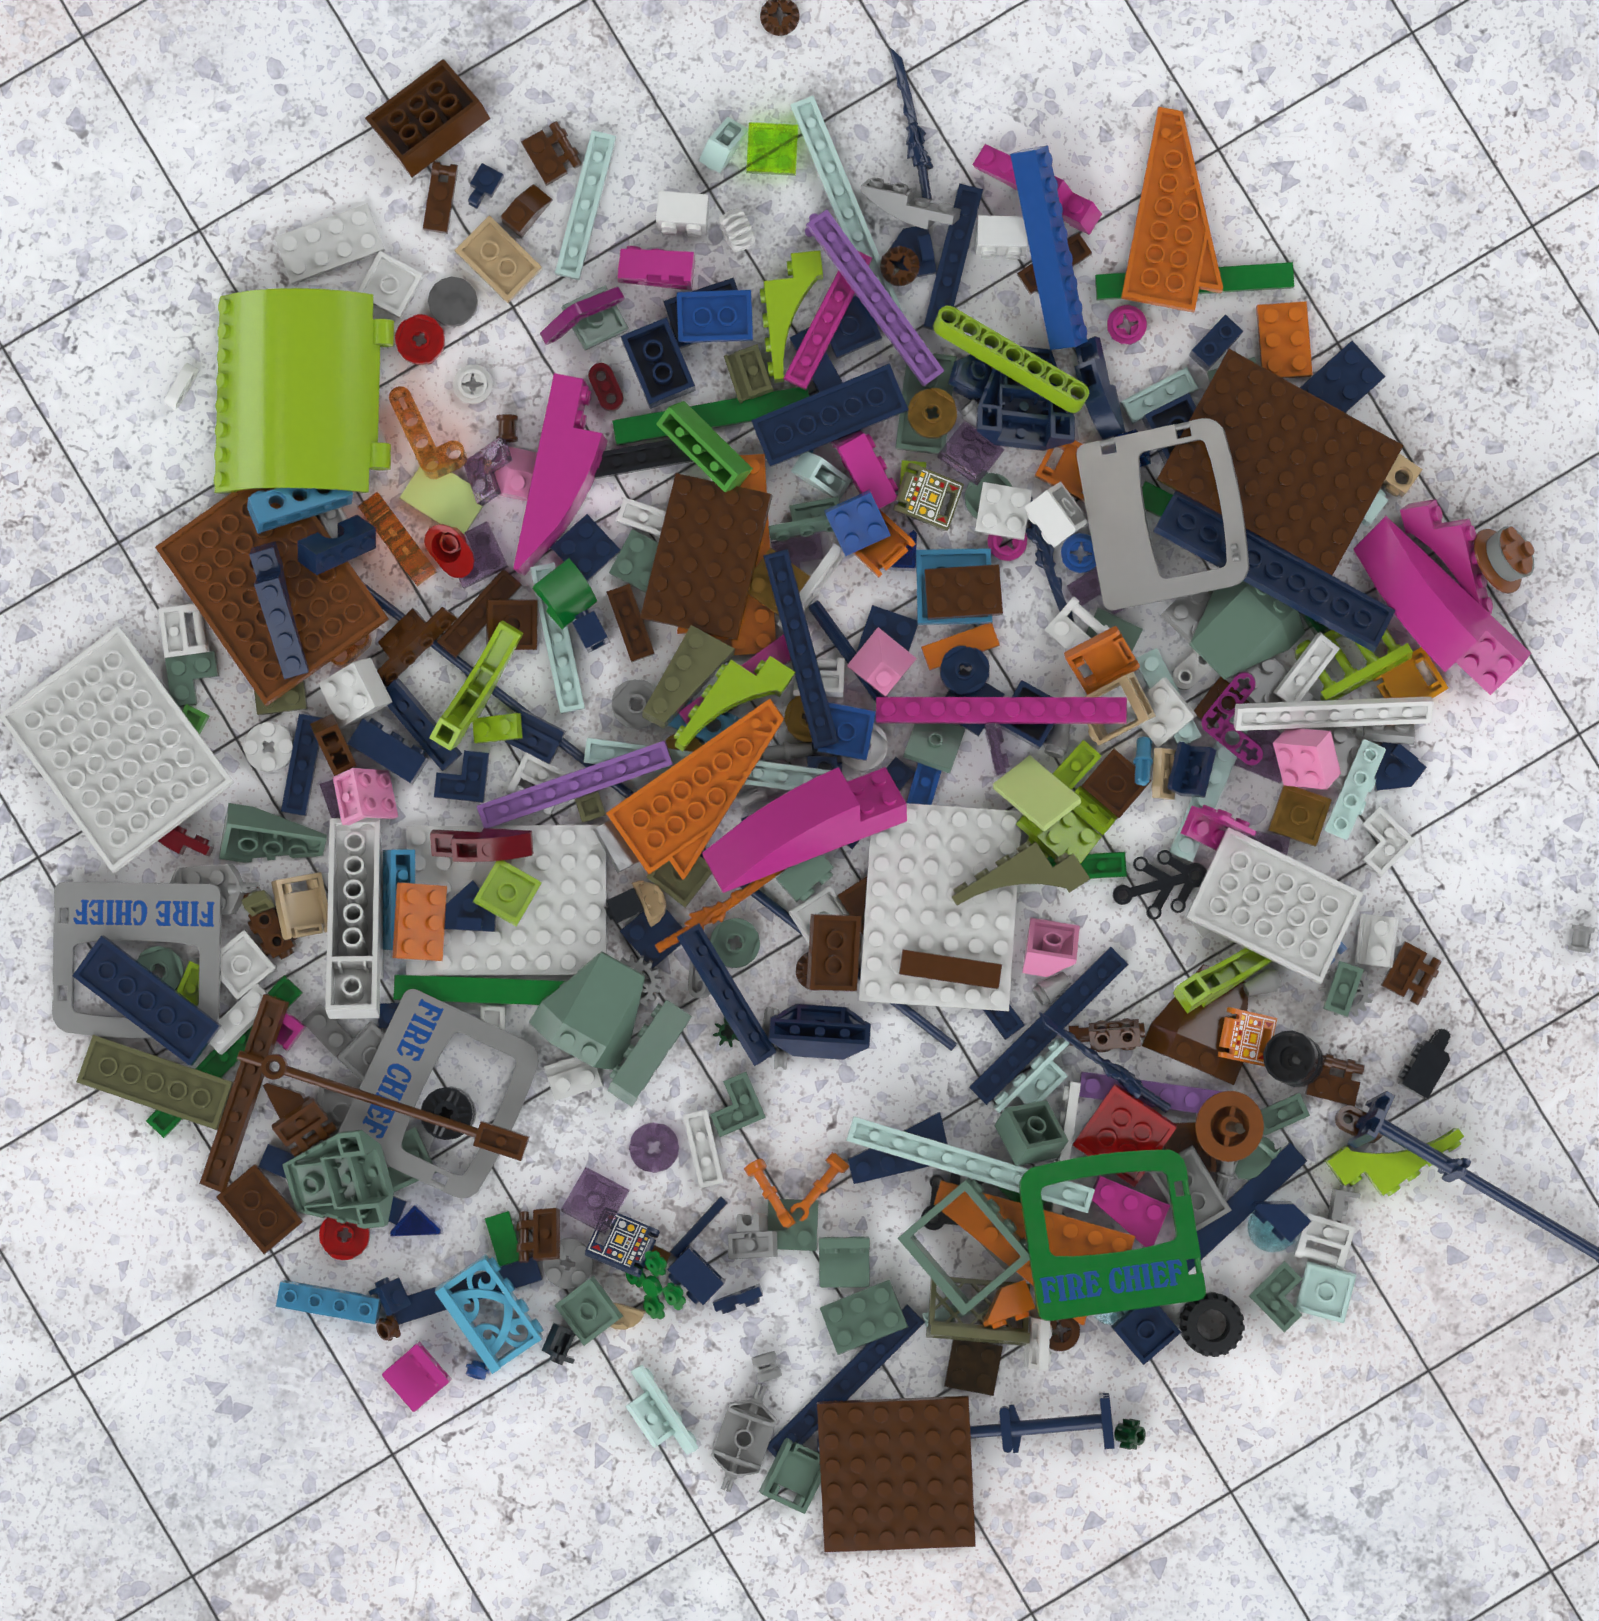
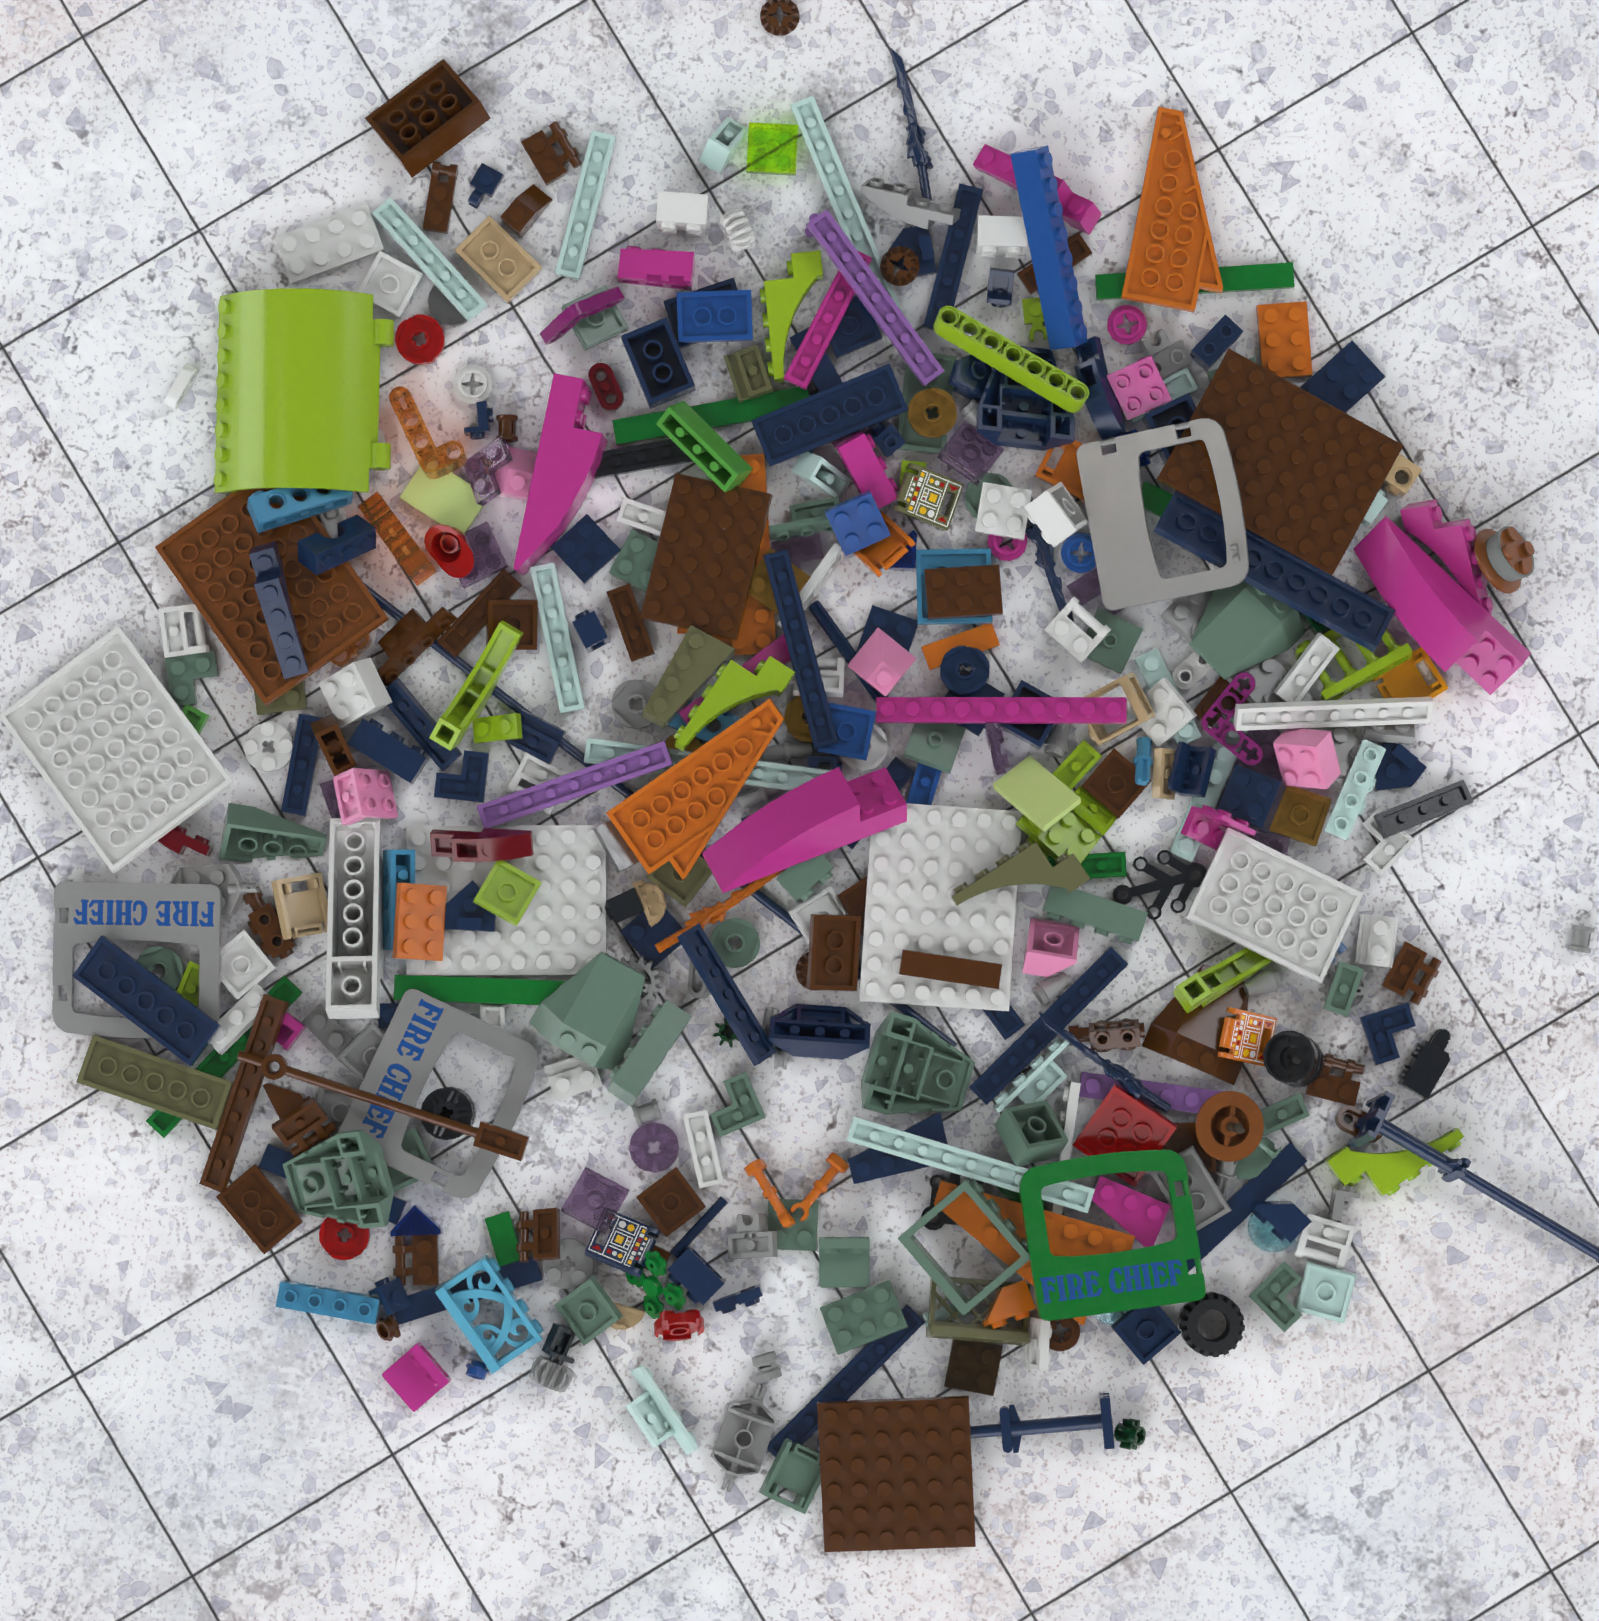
(257, 902): olive plate -> none
(425, 1259): none -> reddish brown plate
(429, 259): none -> light aqua plate
(485, 417): none -> dark blue bracket
(551, 1374): none -> light grey gear
(565, 593): green slope -> none
(590, 807): olive plate -> none
(646, 1112): none -> light grey bush
(671, 1201): none -> reddish brown plate
(679, 1325): none -> red plate
(886, 437): none -> dark blue bracket
(913, 1070): none -> sand green wedge
(1000, 287): none -> dark blue bracket
(1033, 316): none -> lime plate
(1095, 912): none -> sand green brick
(1106, 656): orange container -> none
(1139, 387): none -> dark pink hinge
(1167, 356): none -> light grey plate
(1252, 797): none -> dark blue brick
(1379, 1029): none -> dark blue plate
(1423, 809): none -> black plate

